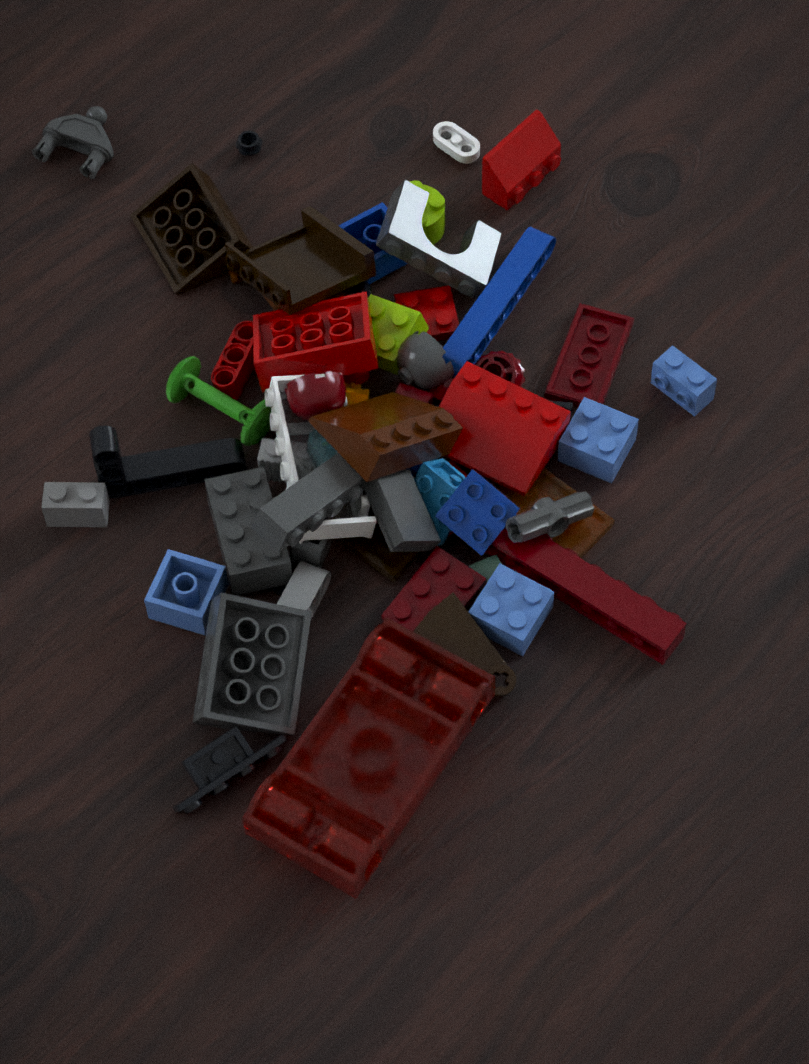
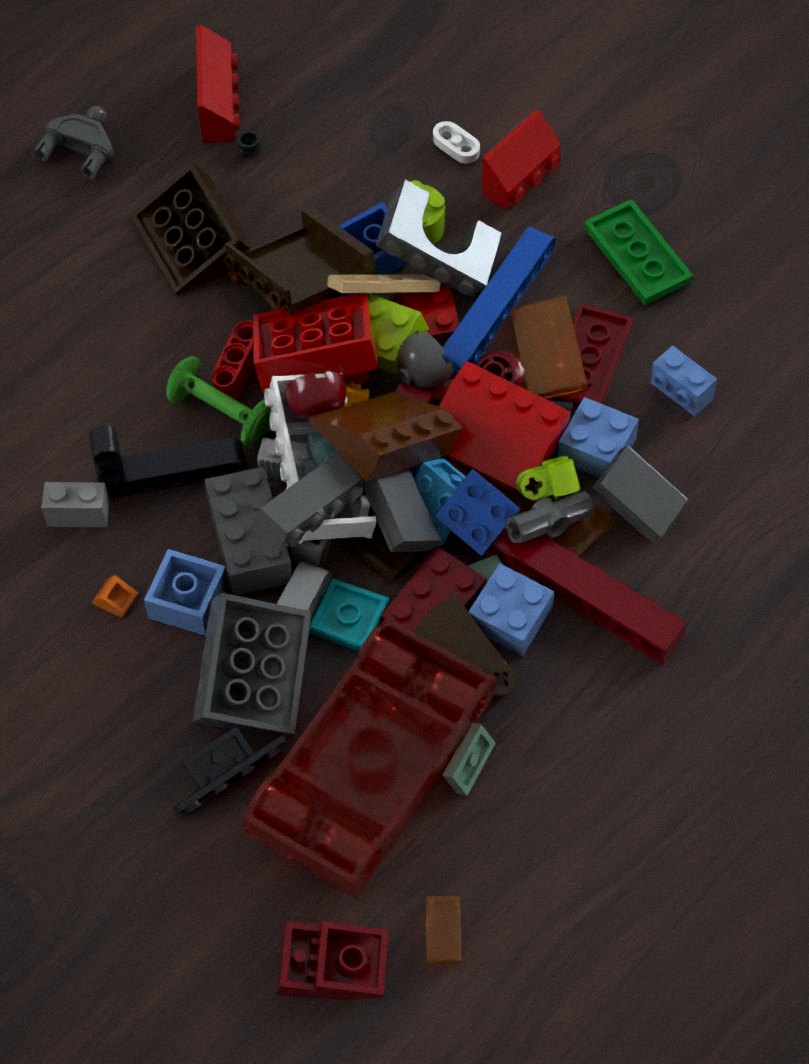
(115, 596): none -> orange slope
(216, 87): none -> red slope
(332, 961): none -> dark red slope
(348, 614): none -> teal tile
(383, 283): none -> tan tile
(443, 930): none -> clear orange tile
(469, 759): none -> sand green plate
(548, 348): none -> clear orange tile
(554, 478): none -> lime piece
(638, 252): none -> green plate
(639, 493): none -> dark grey piece

